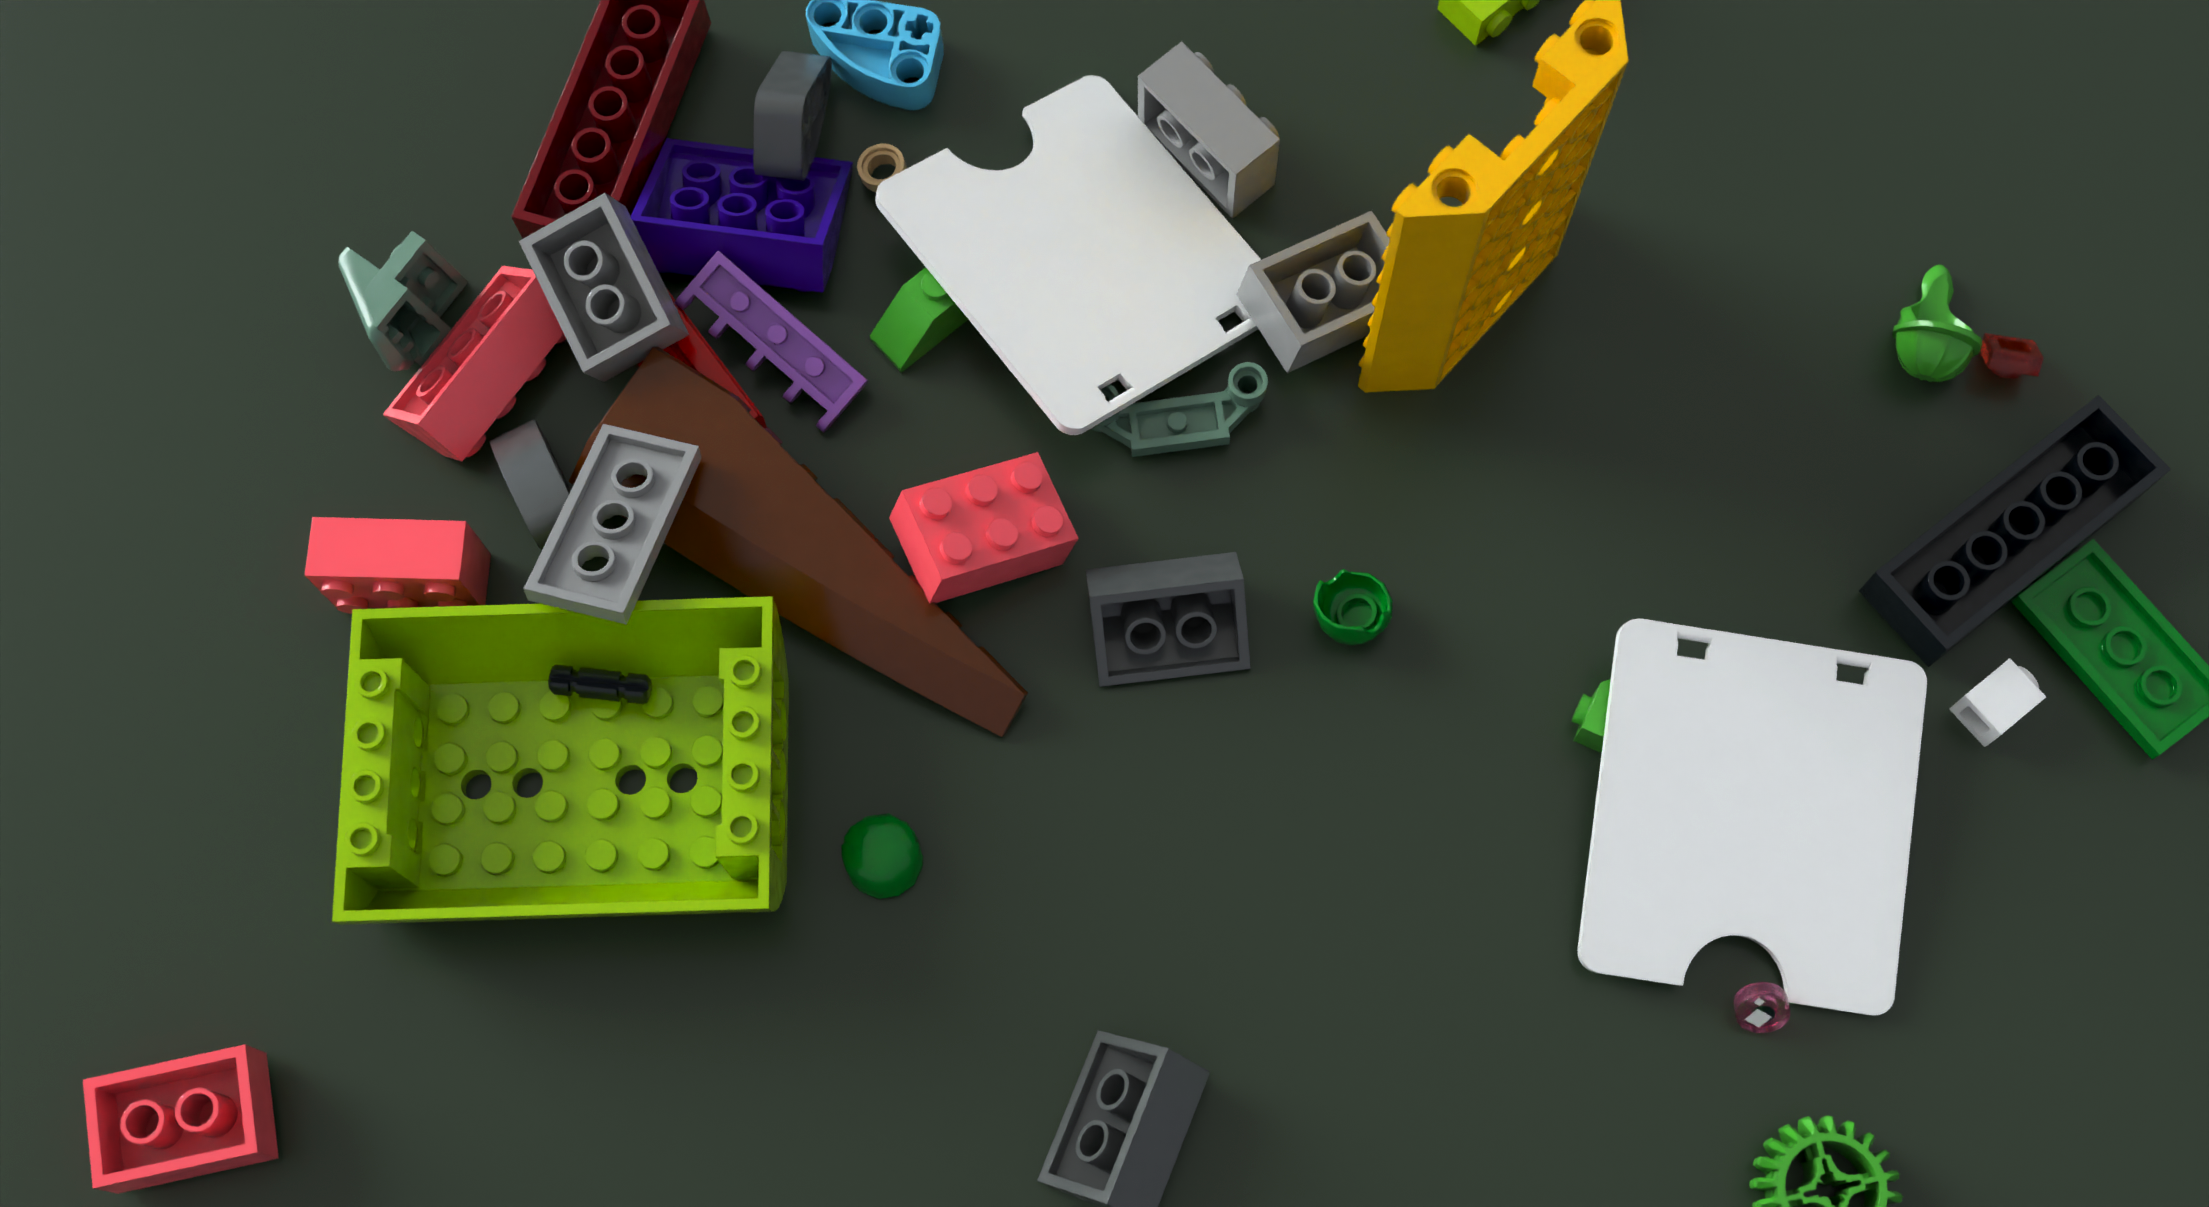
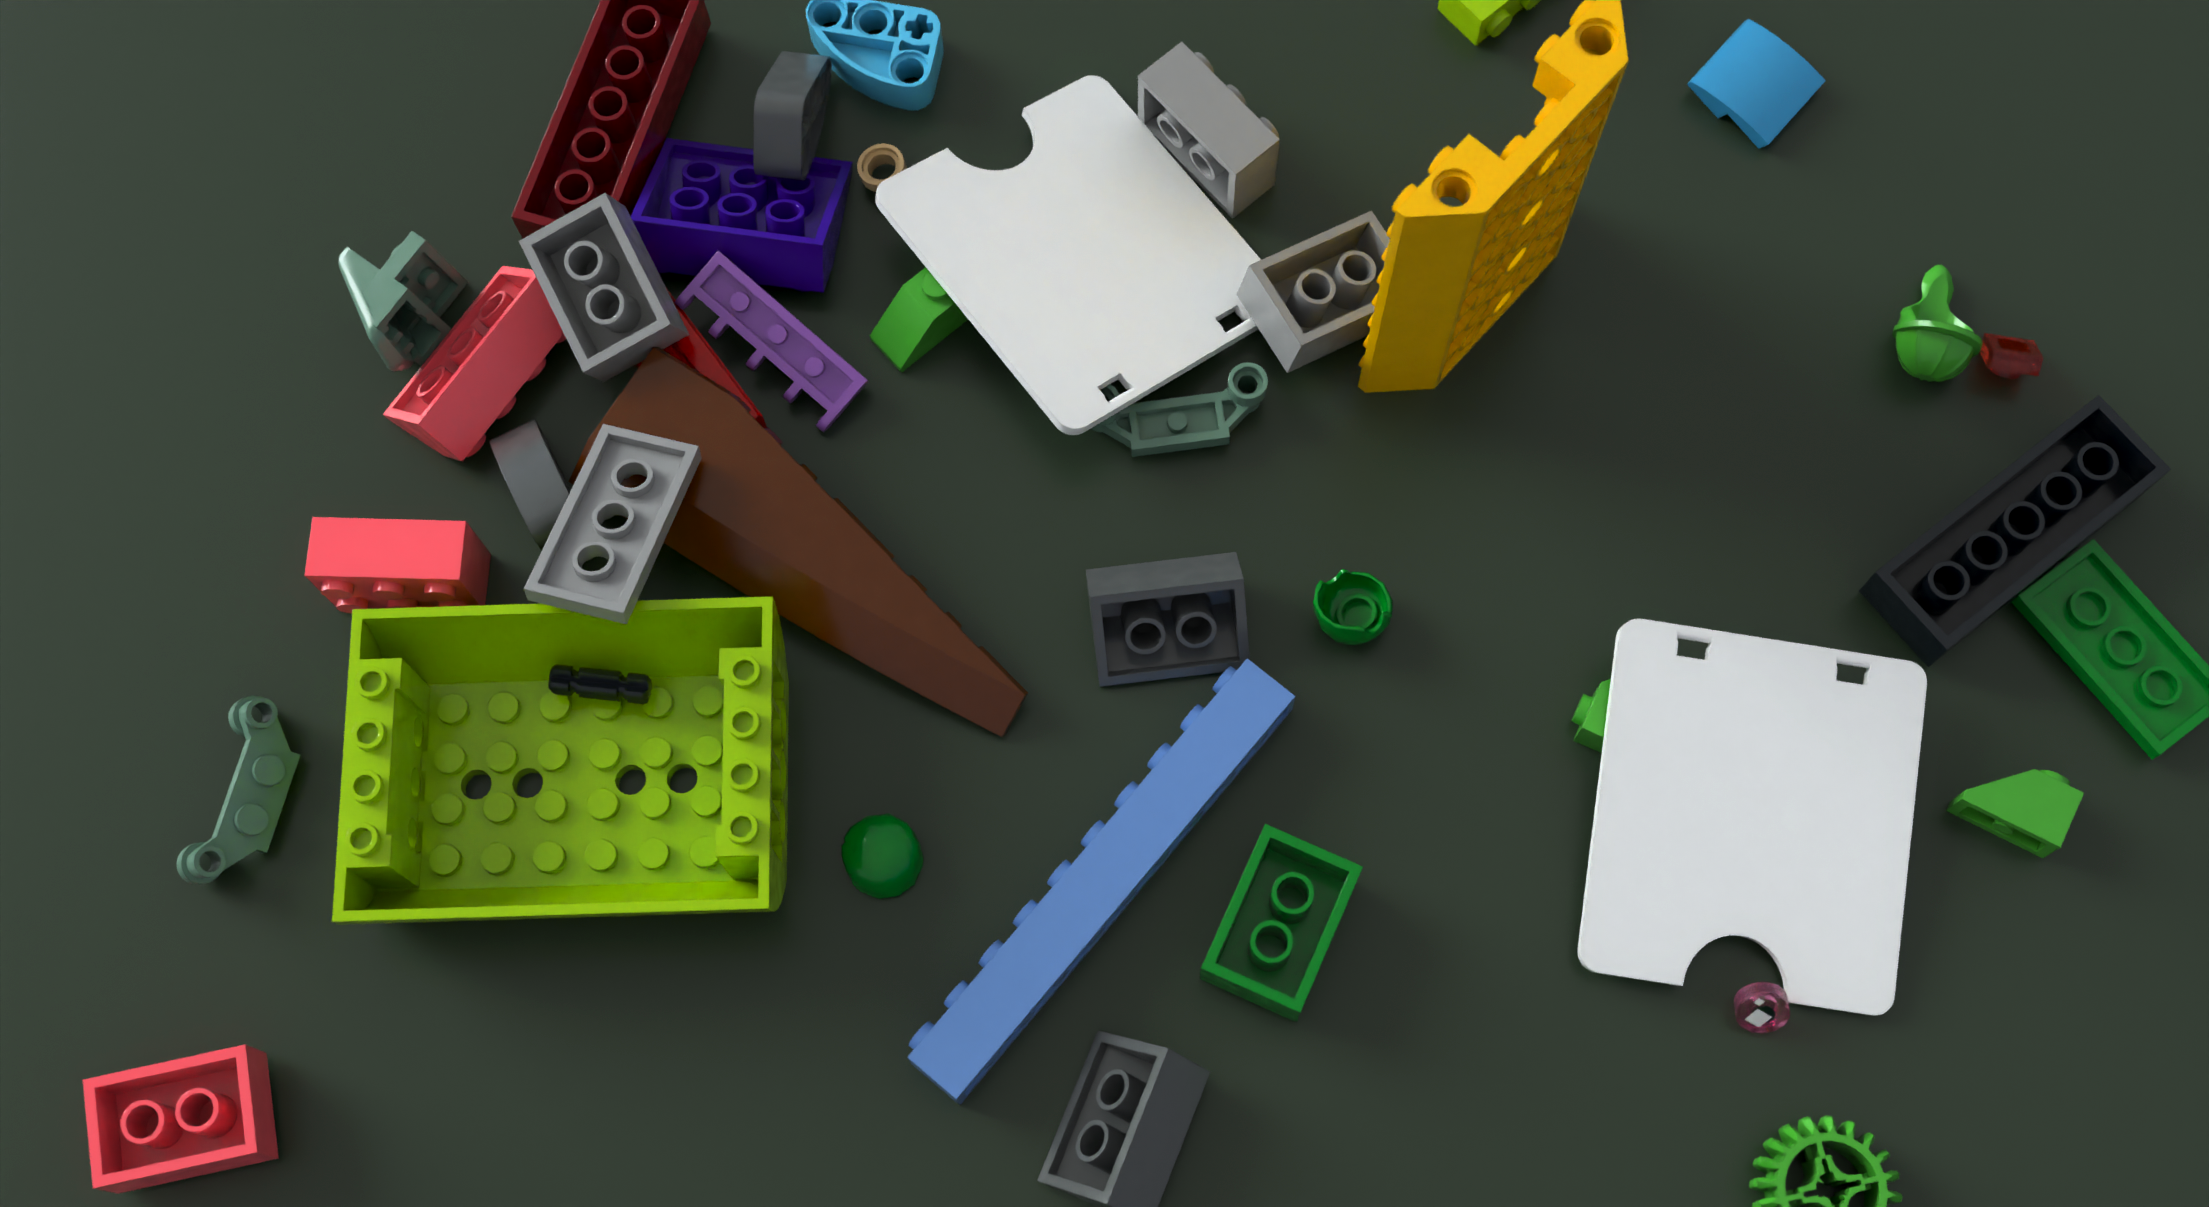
(253, 796): none -> sand green plate
(983, 527): coral brick -> none
(1101, 881): none -> medium blue brick
(1280, 922): none -> green brick
(1756, 82): none -> dark azure slope
(1998, 702): white brick -> none
(2022, 809): none -> bright green slope

